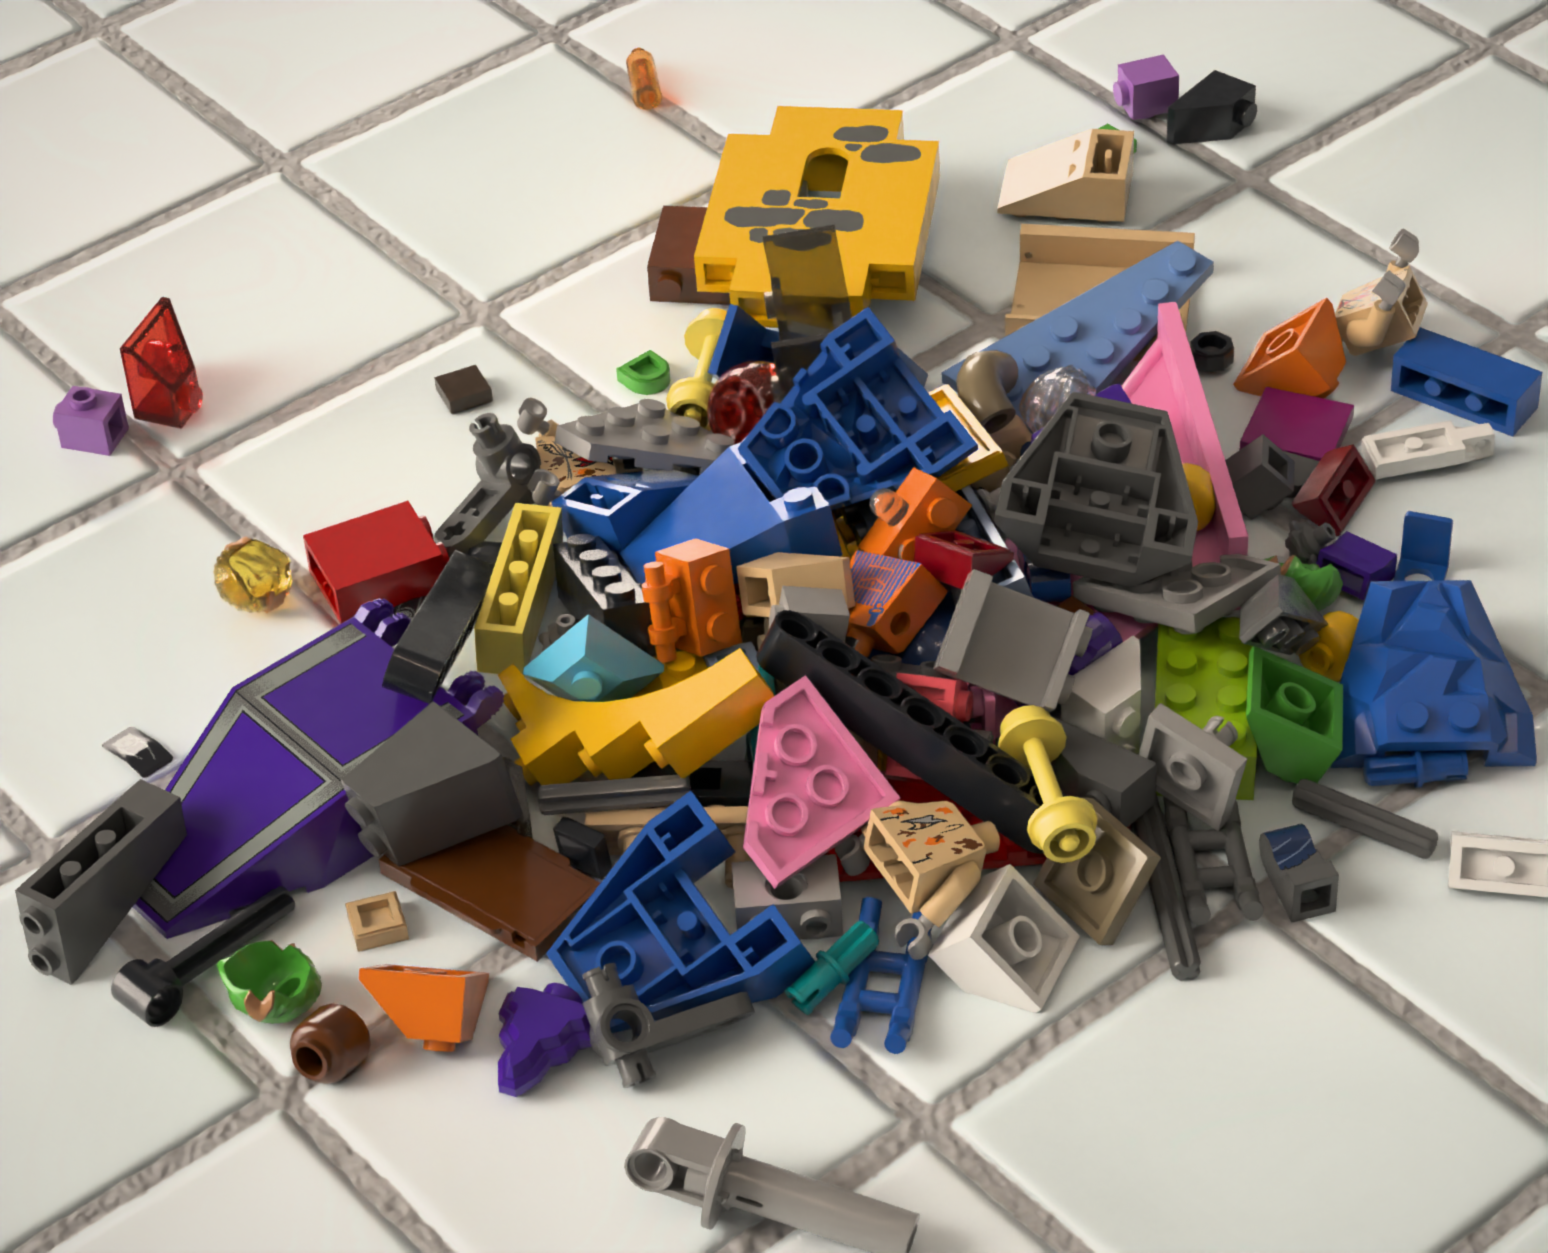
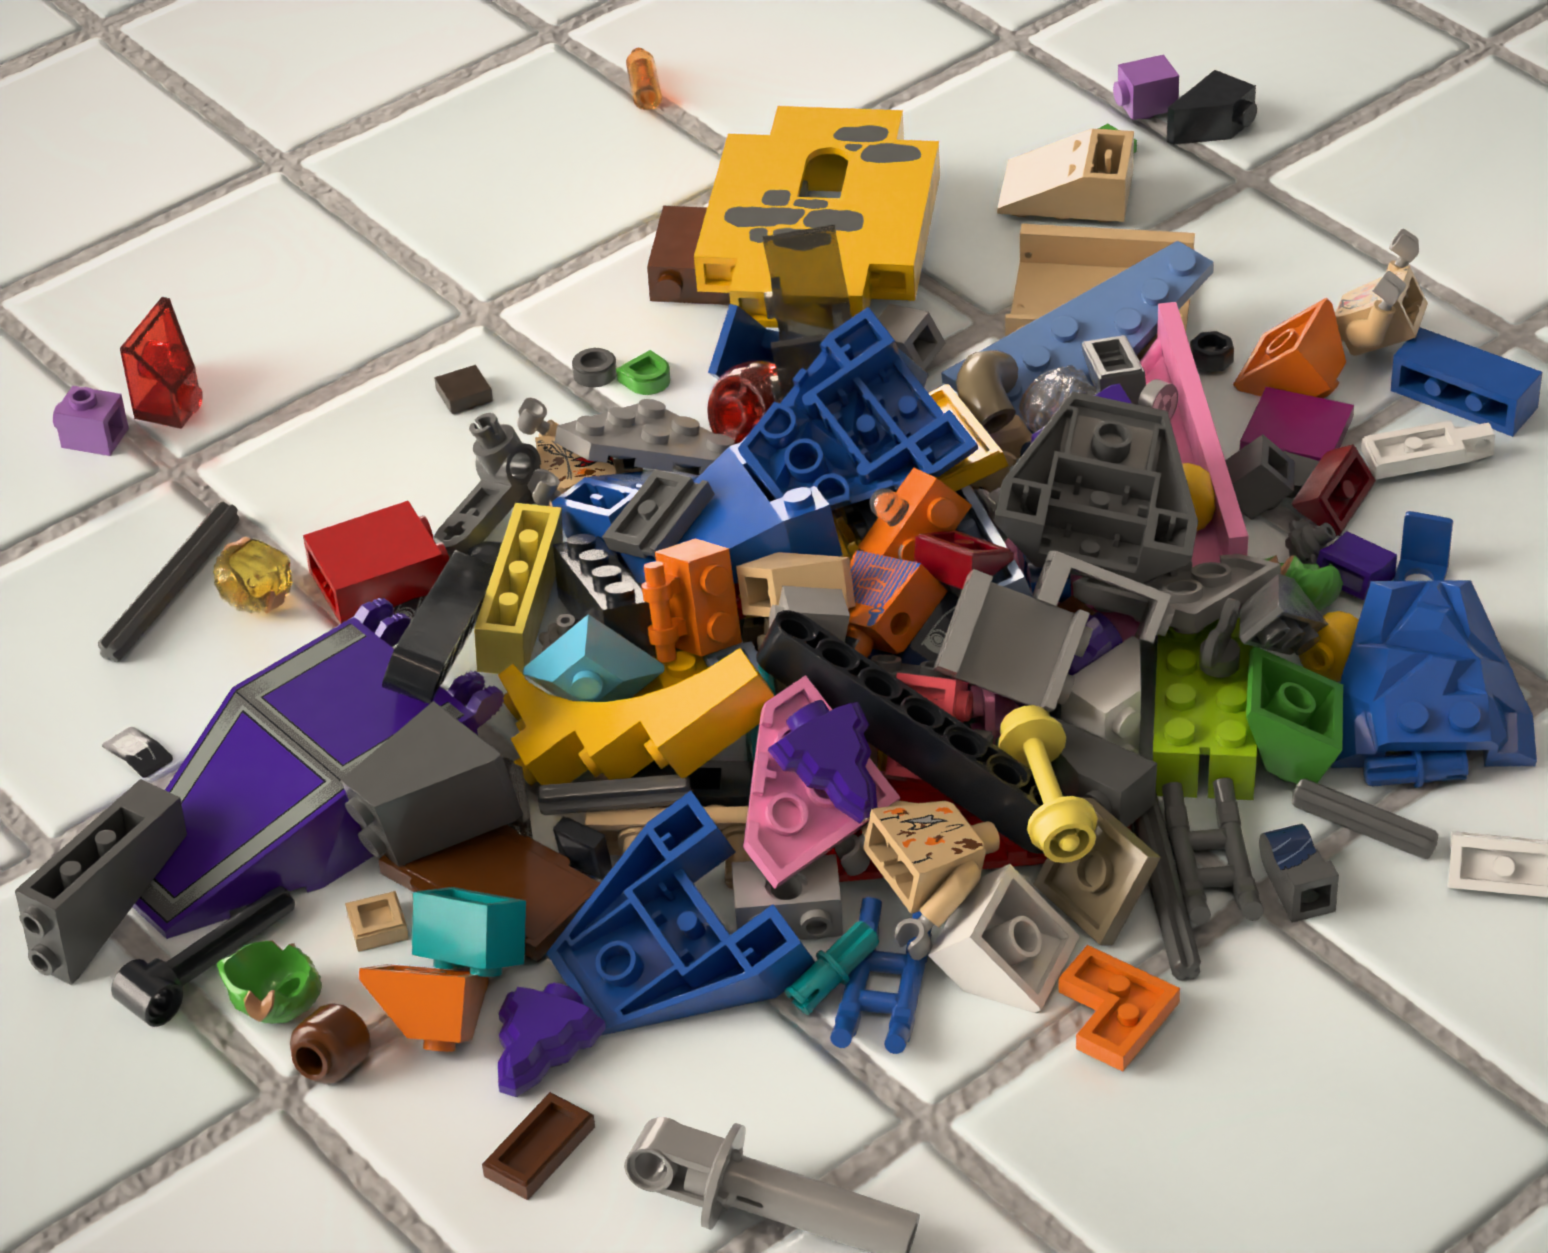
(168, 582): none -> dark grey axle
(468, 930): none -> teal brick
(538, 1145): none -> reddish brown tile
(594, 367): none -> dark grey tile
(615, 1001): dark grey piece -> none
(658, 514): none -> dark grey plate
(691, 395): light yellow piece -> none
(830, 755): none -> dark purple rock
(913, 333): none -> light grey brick
(931, 636): none -> black sticker
(1054, 575): none -> light grey panel
(1114, 362): none -> dark grey slope
(1126, 1002): none -> orange plate
(1160, 396): none -> light grey tile
(1194, 764): light grey tile -> none
(1219, 653): none -> dark grey piece

